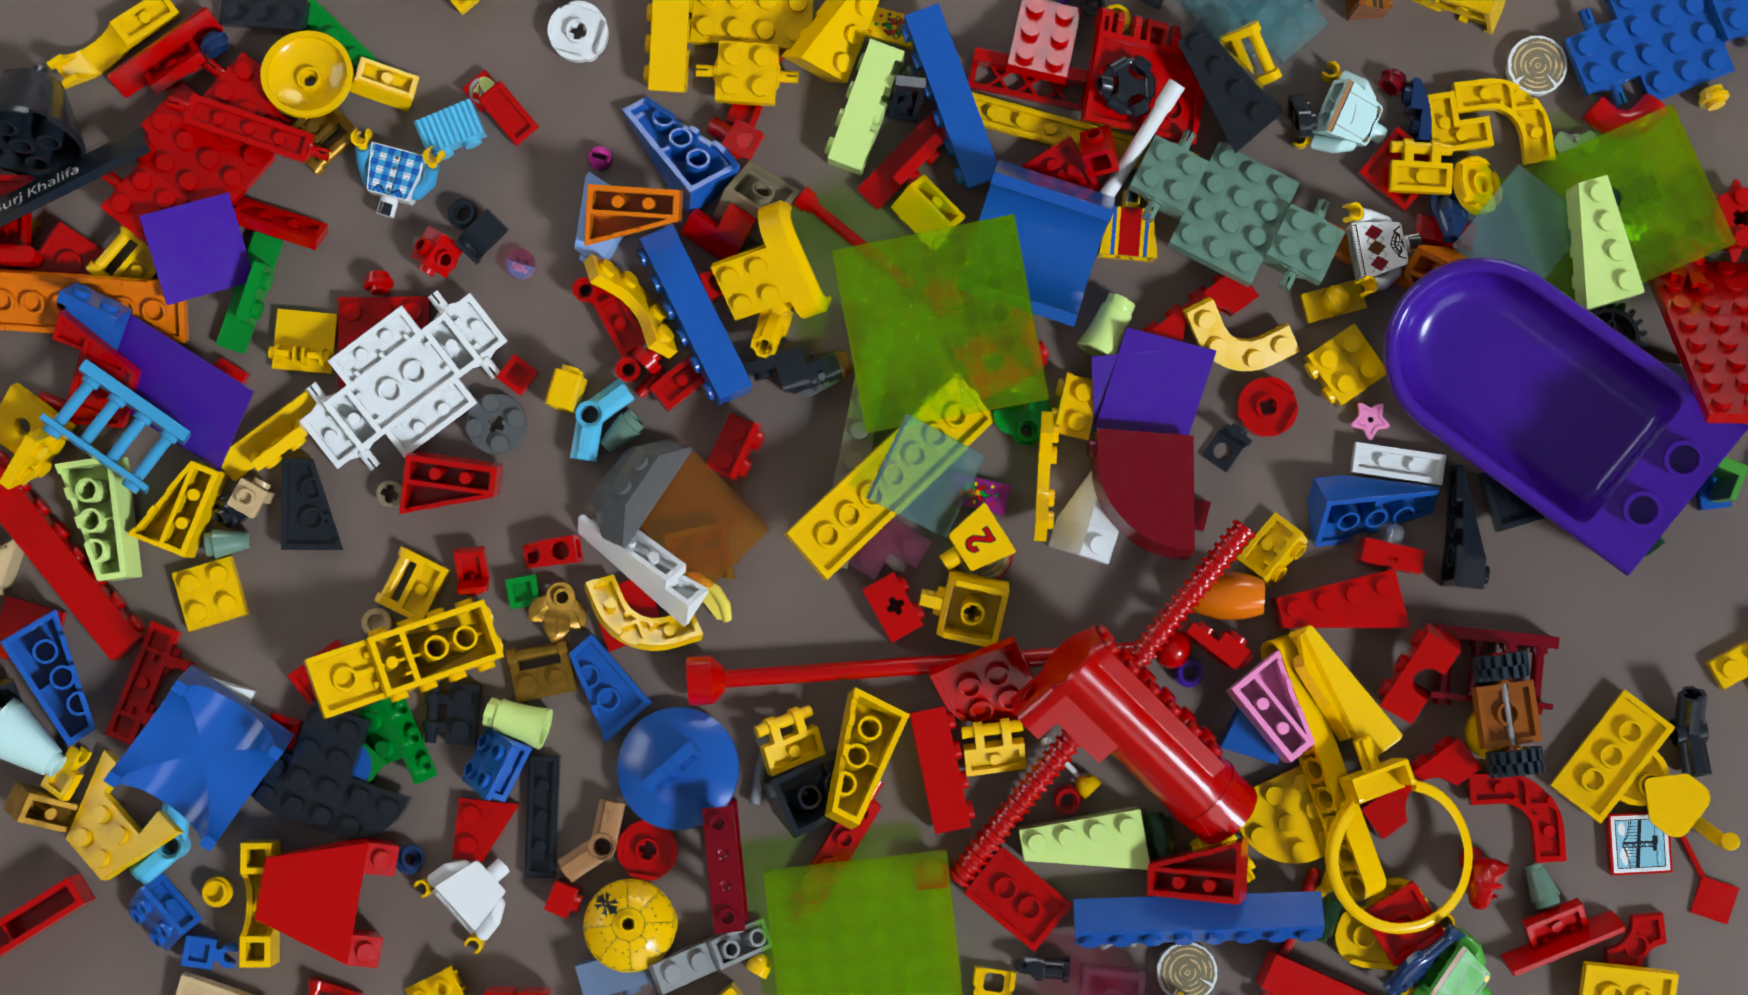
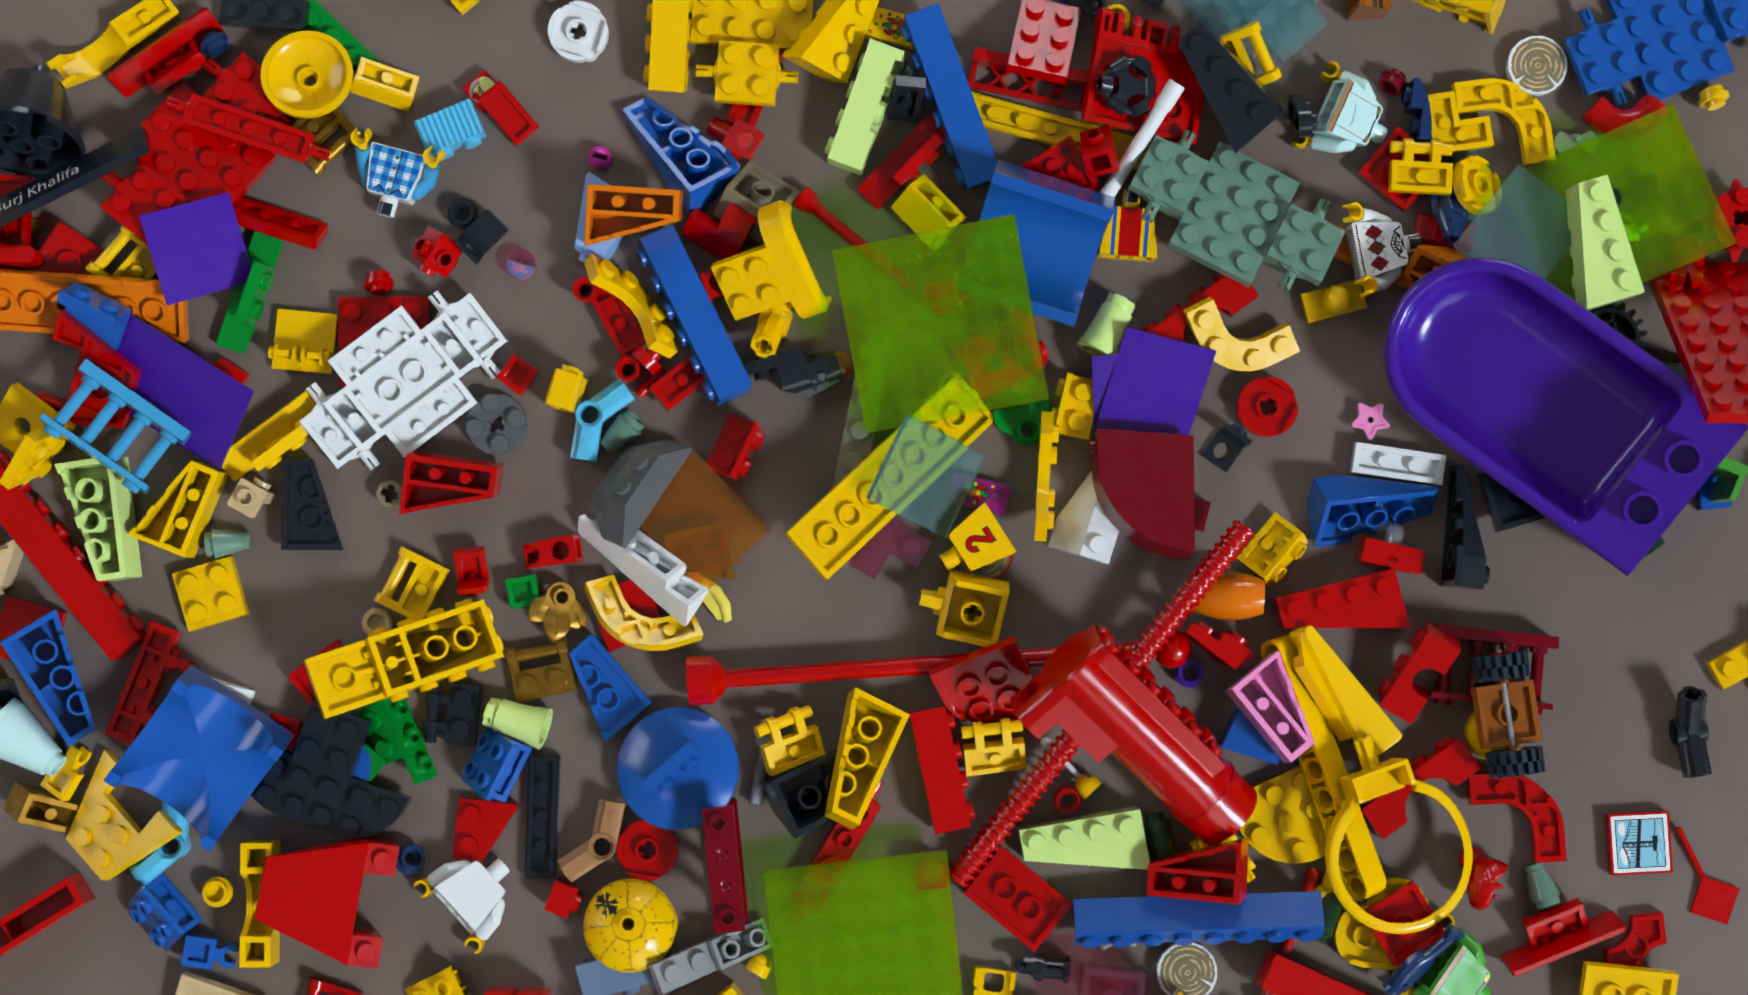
(227, 515): black plate -> none
(894, 625): red brick -> none
(1344, 366): yellow plate -> none
(1614, 768): yellow plate -> none

